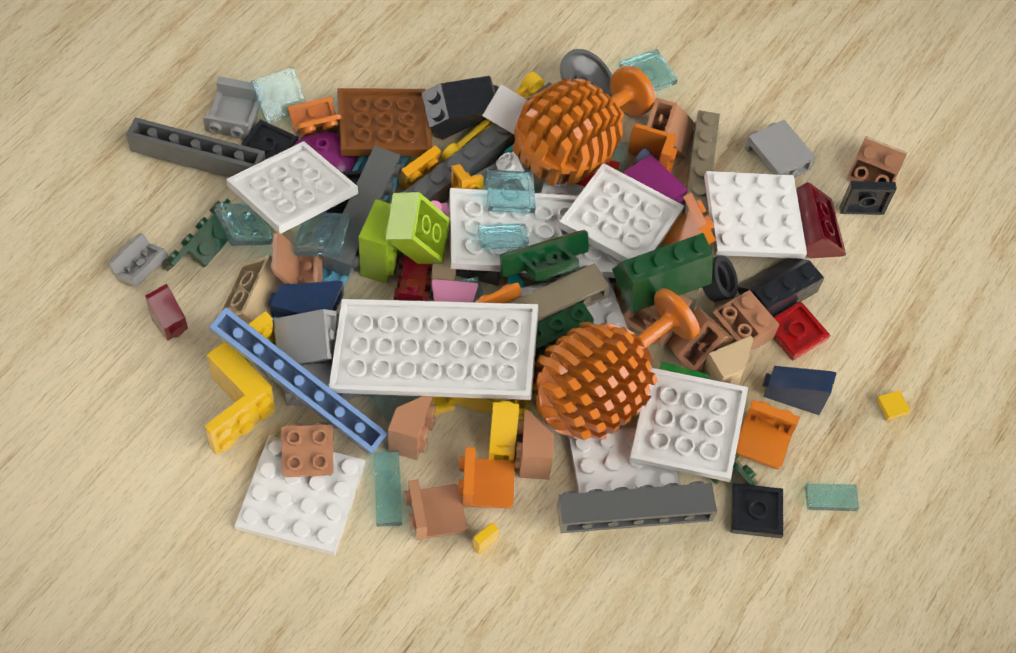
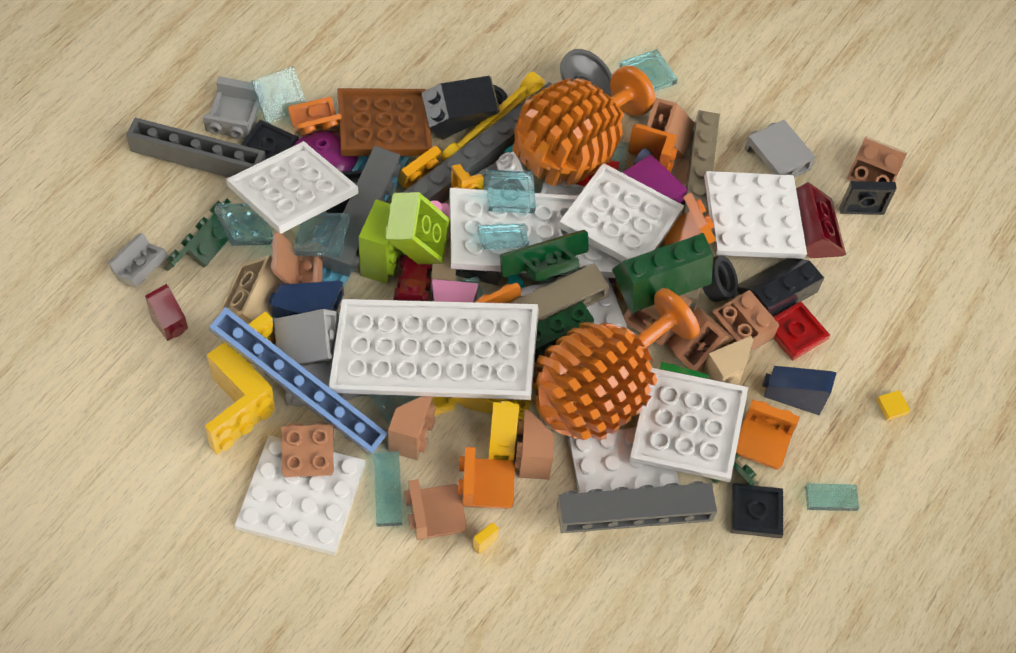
(505, 108): white sticker -> none

